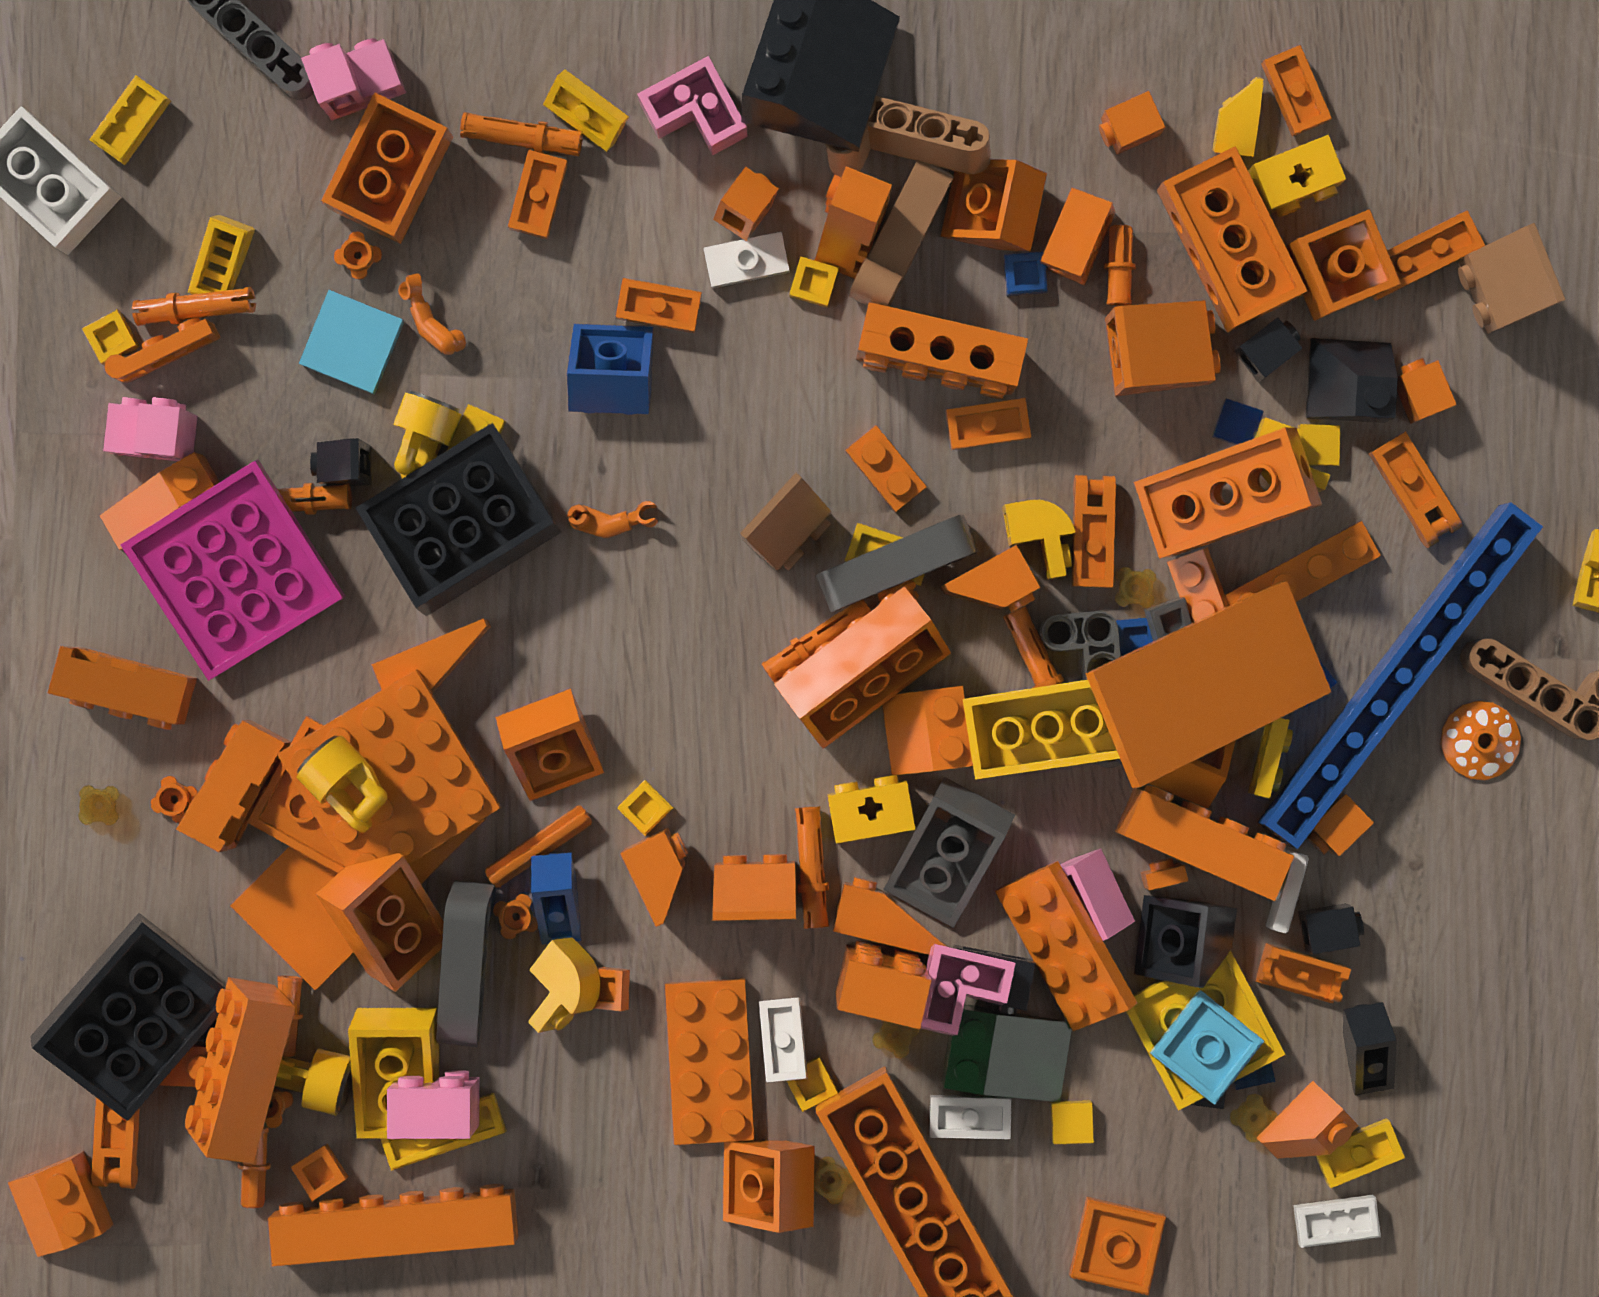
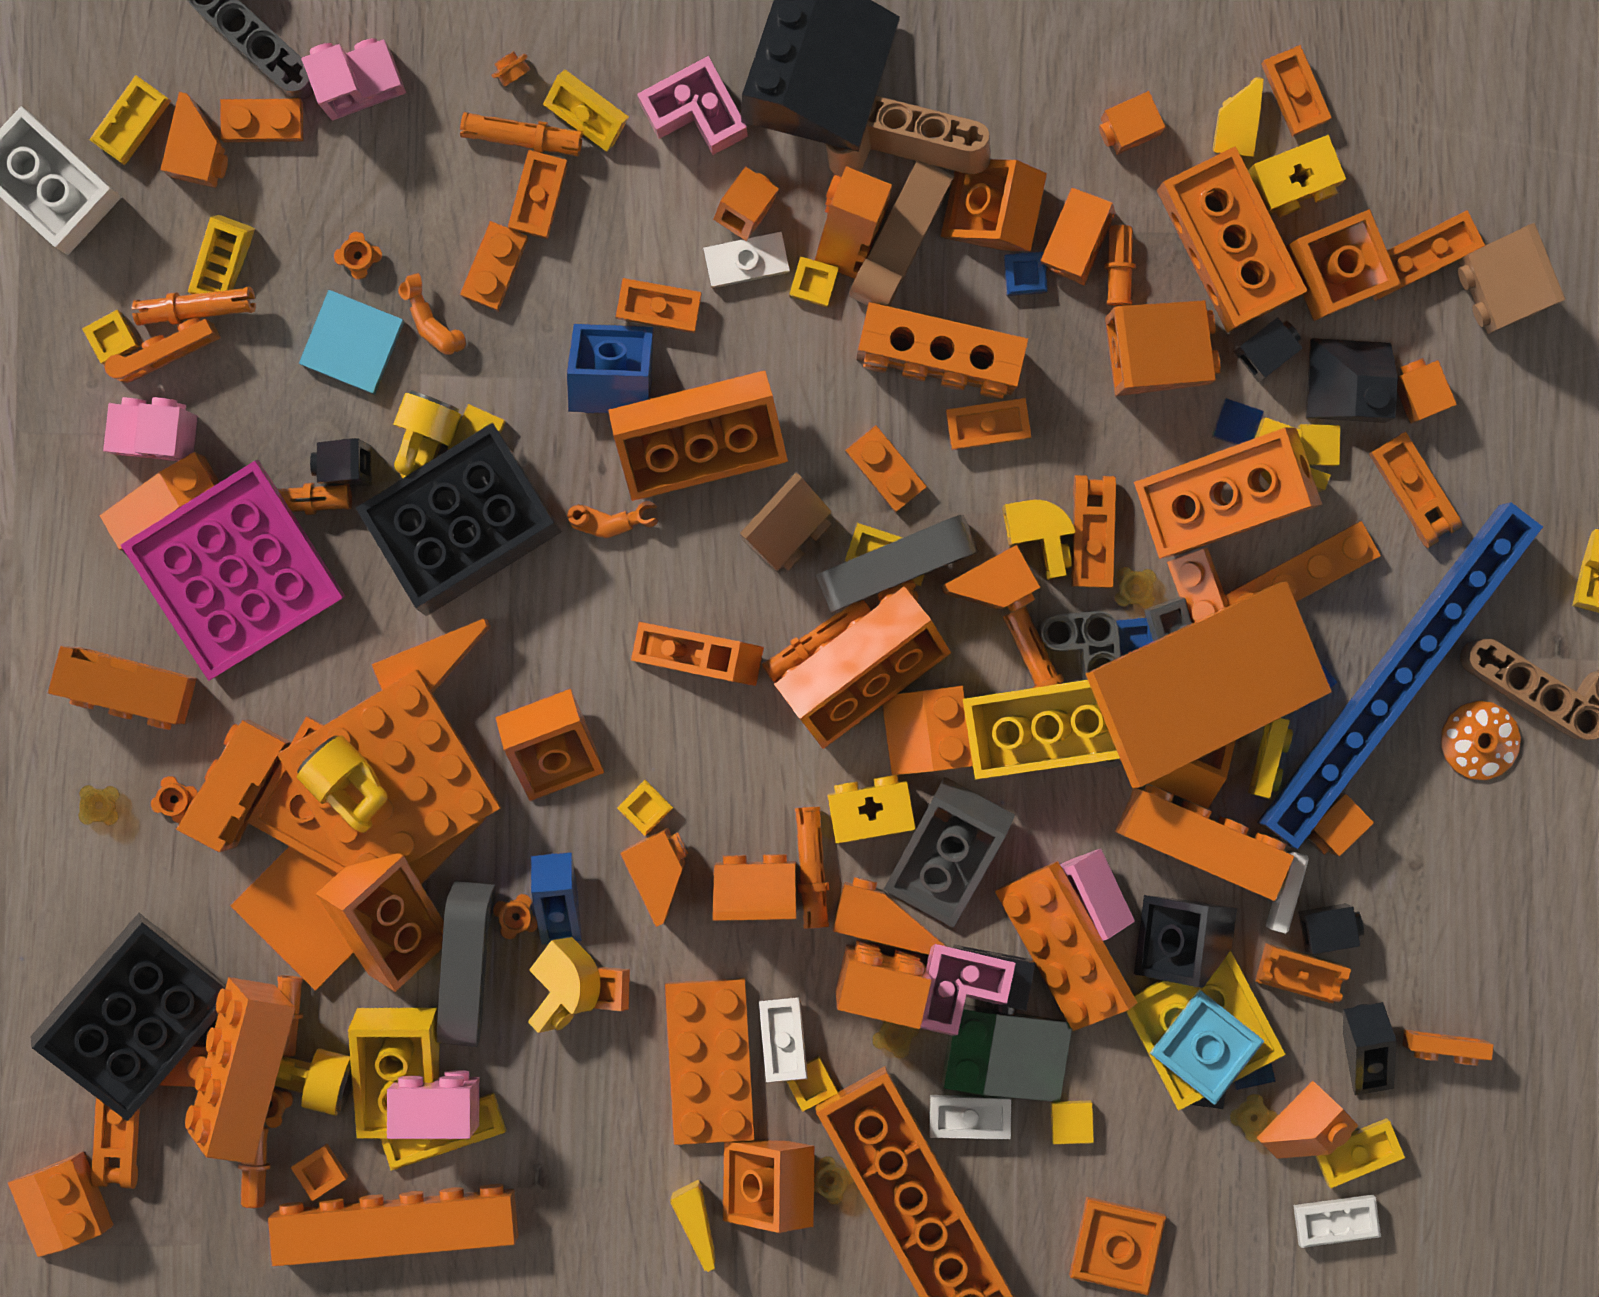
(192, 146): none -> orange slope
(261, 120): none -> orange plate
(387, 168): orange brick -> none
(494, 266): none -> orange plate
(511, 68): none -> orange plate
(539, 844): orange axle -> none
(692, 1213): none -> yellow slope
(697, 653): none -> orange slope
(698, 435): none -> orange brick
(1163, 874): orange plate -> none
(1464, 1049): none -> orange plate

